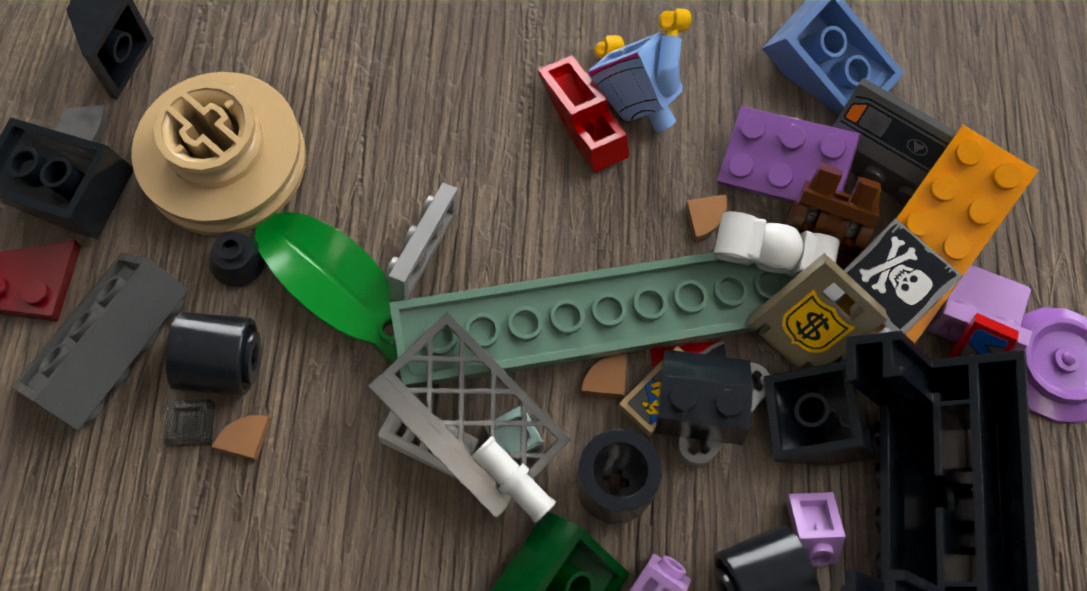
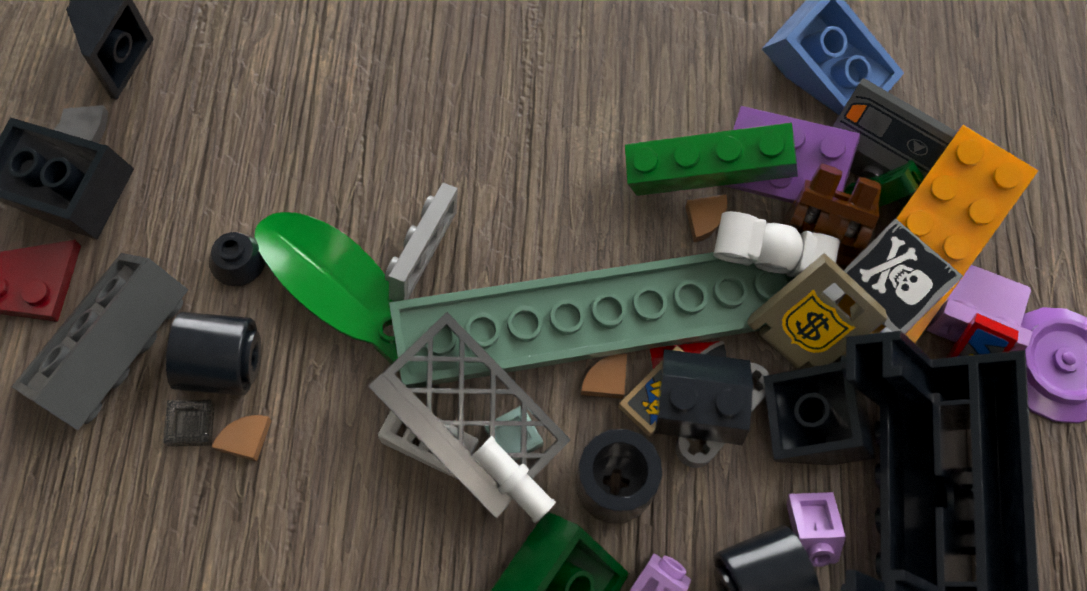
(227, 187): tan wheel -> none
(584, 113): red slope -> none
(644, 74): light blue torso -> none
(711, 159): none -> green brick
(895, 183): none -> dark green piece

